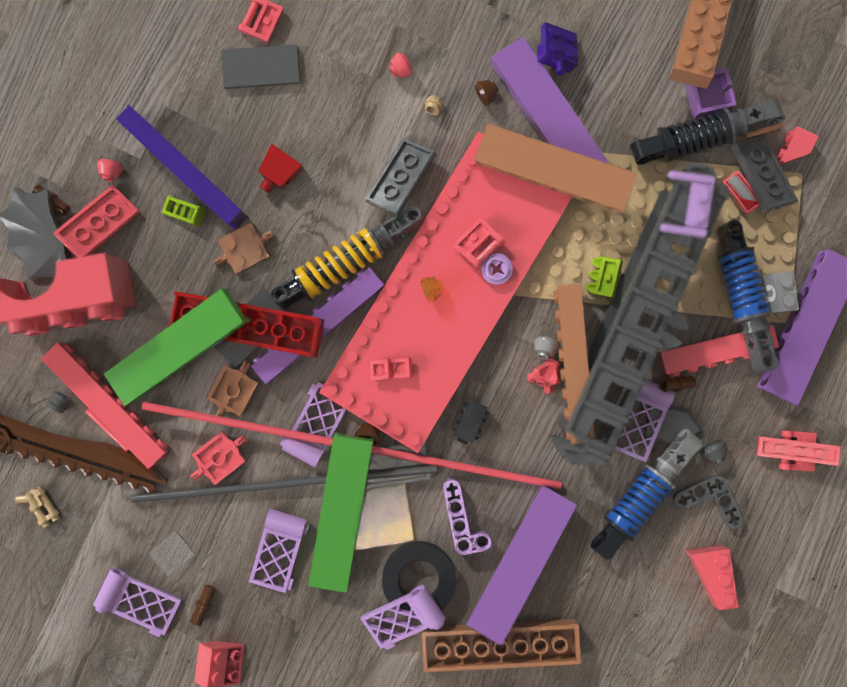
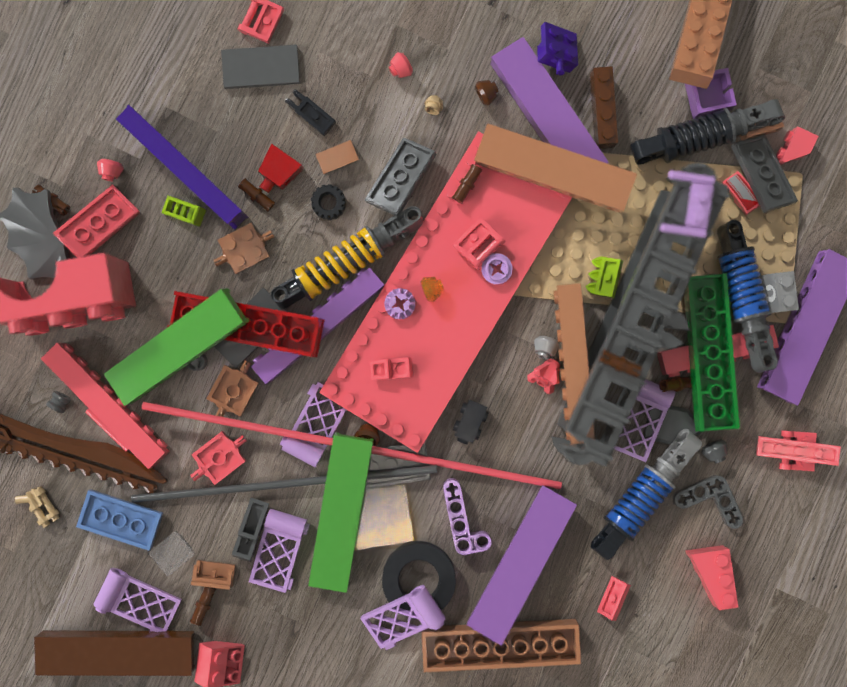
(114, 653): none -> reddish brown tile
(119, 519): none -> medium blue plate
(194, 365): none -> dark grey wheel
(213, 574): none -> nougat hinge
(250, 530): none -> dark grey slope
(256, 194): none -> reddish brown pin
(312, 113): none -> black hinge
(328, 190): none -> black tyre
(337, 156): none -> nougat hinge
(396, 312): none -> lavender gear
(467, 183): none -> reddish brown pin
(603, 107): none -> reddish brown brick
(613, 598): none -> coral plate
(620, 363): none -> reddish brown pin
(711, 353): none -> green tile

